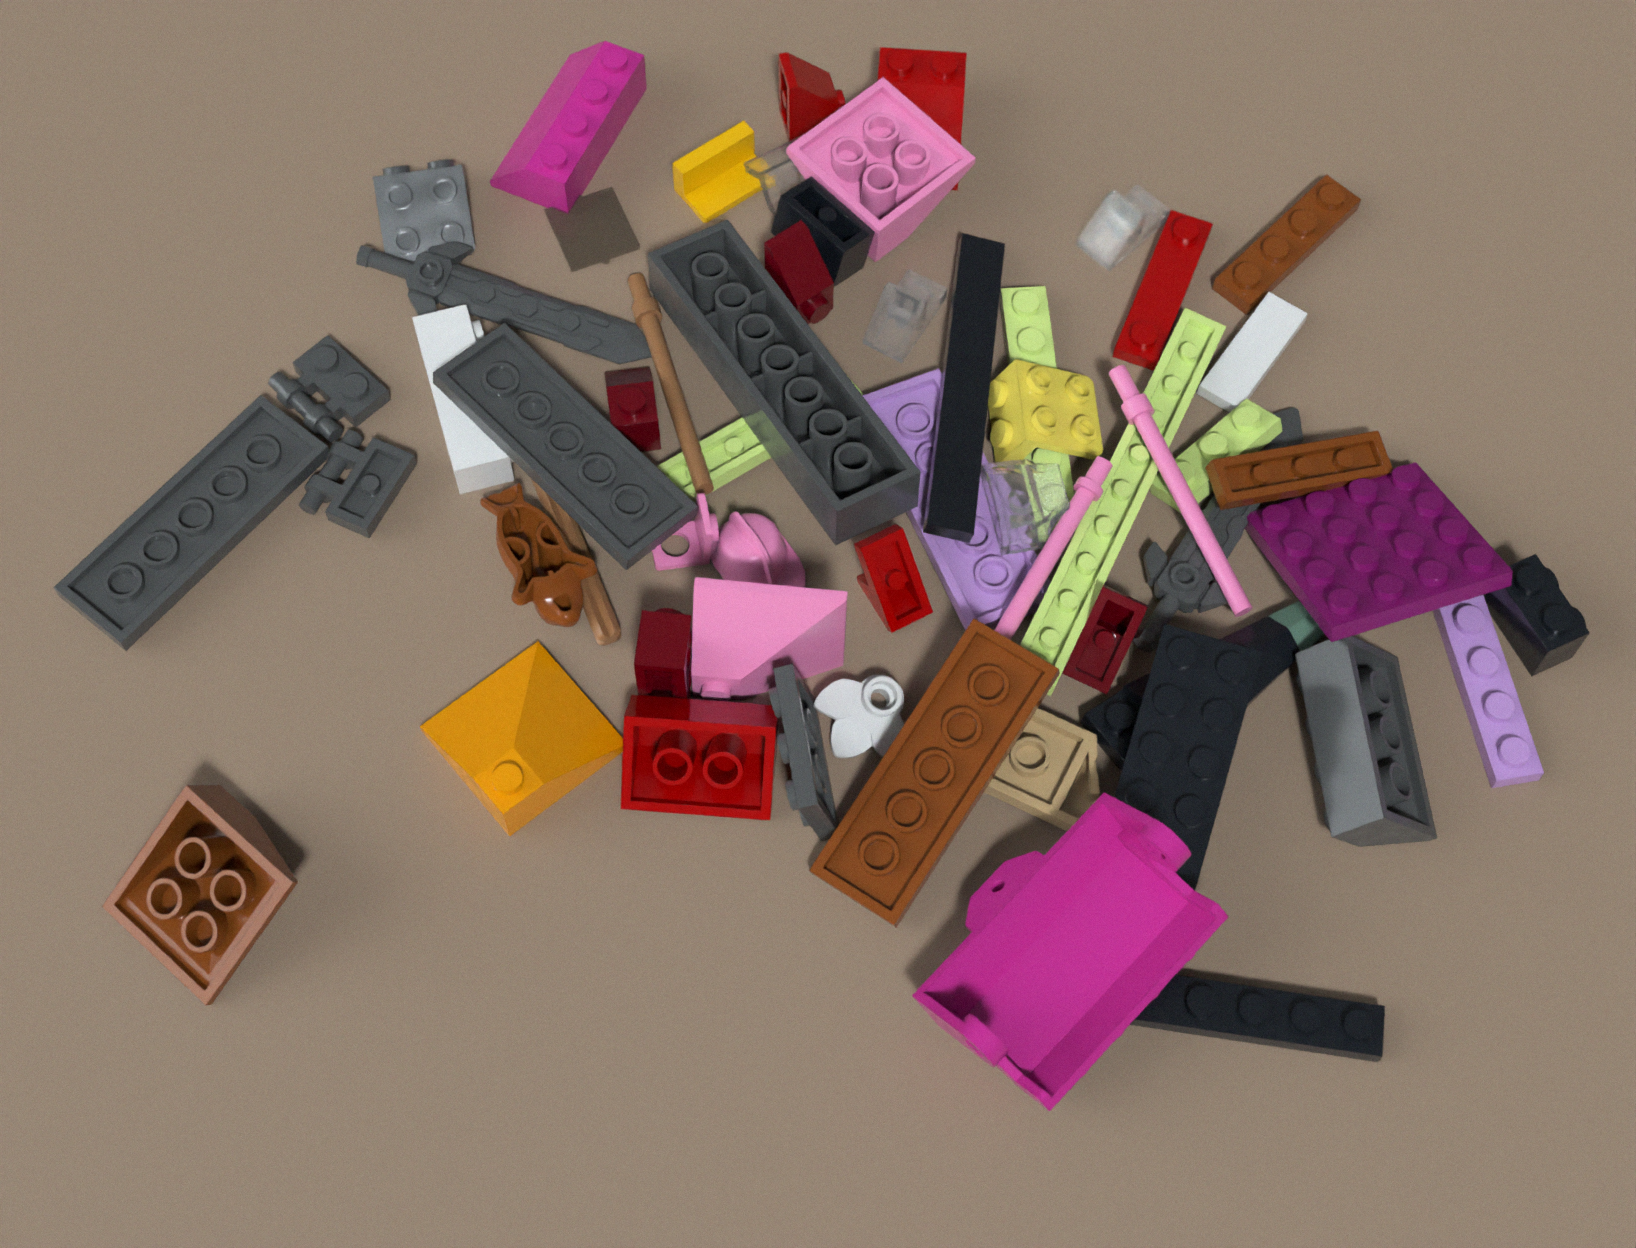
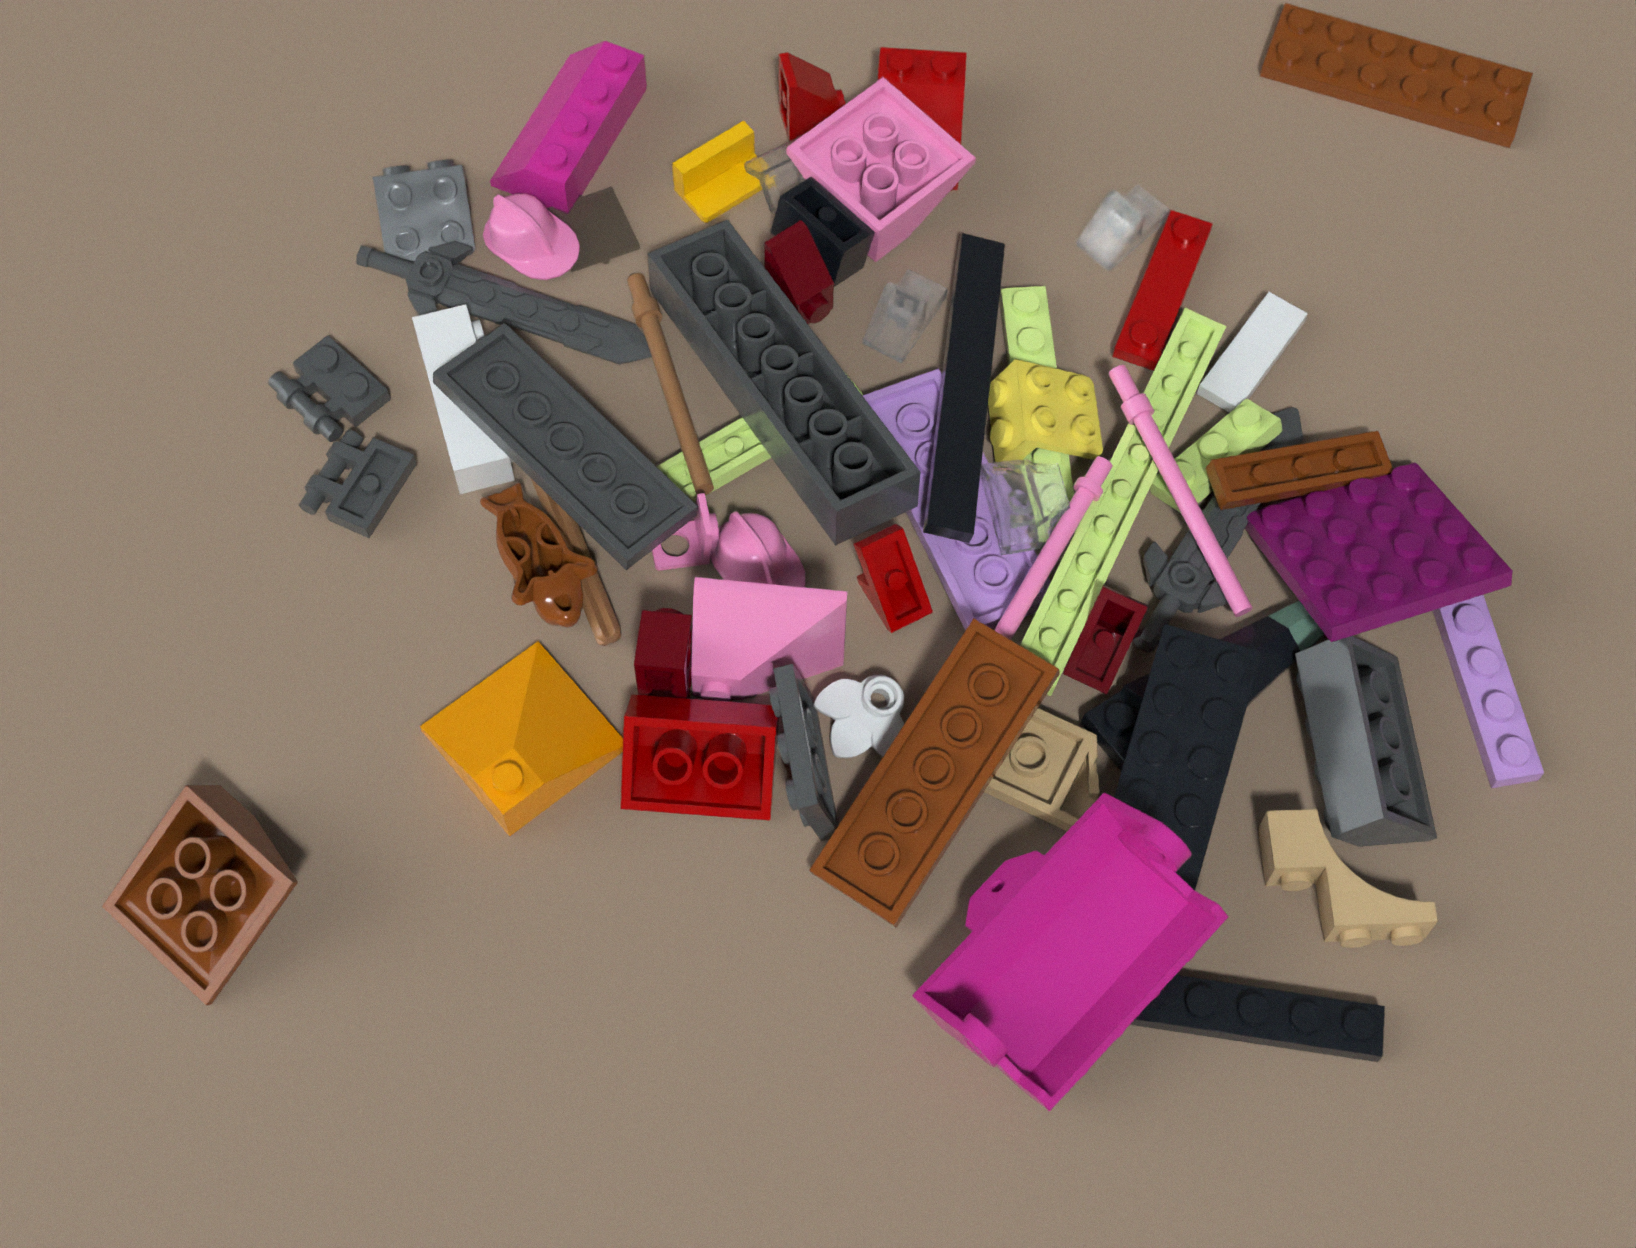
(192, 522): dark grey plate -> none
(530, 237): none -> bright pink piece
(634, 407): dark red slope -> none
(1286, 244): dark orange plate -> none
(1351, 910): none -> tan arch
(1397, 75): none -> dark orange plate
(1537, 617): black brick -> none

